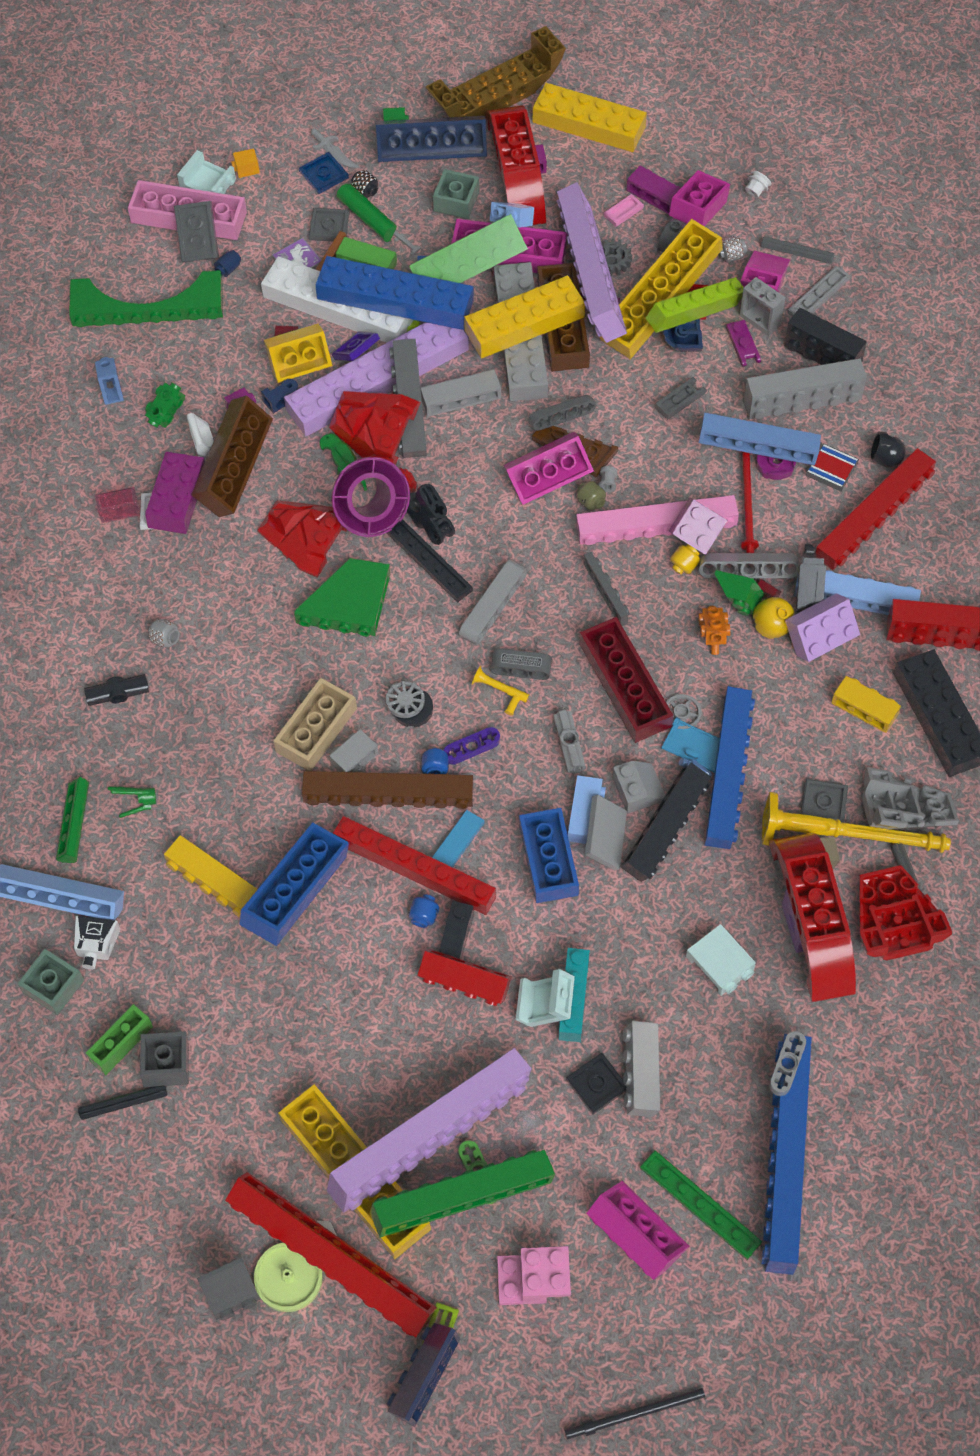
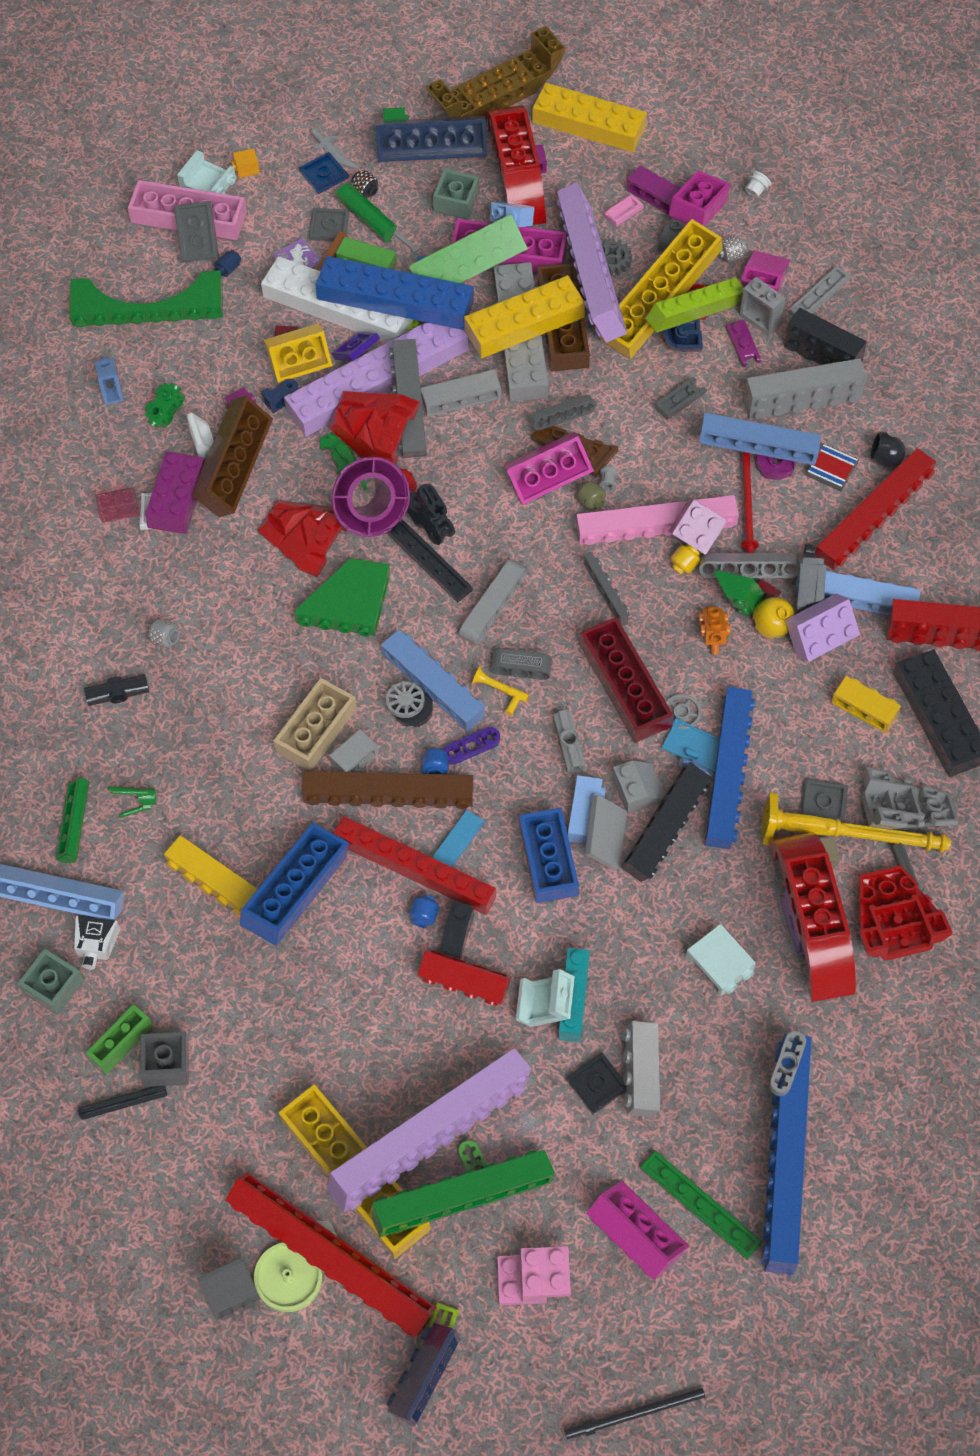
(431, 678): none -> medium blue brick
(797, 249): dark grey axle -> none

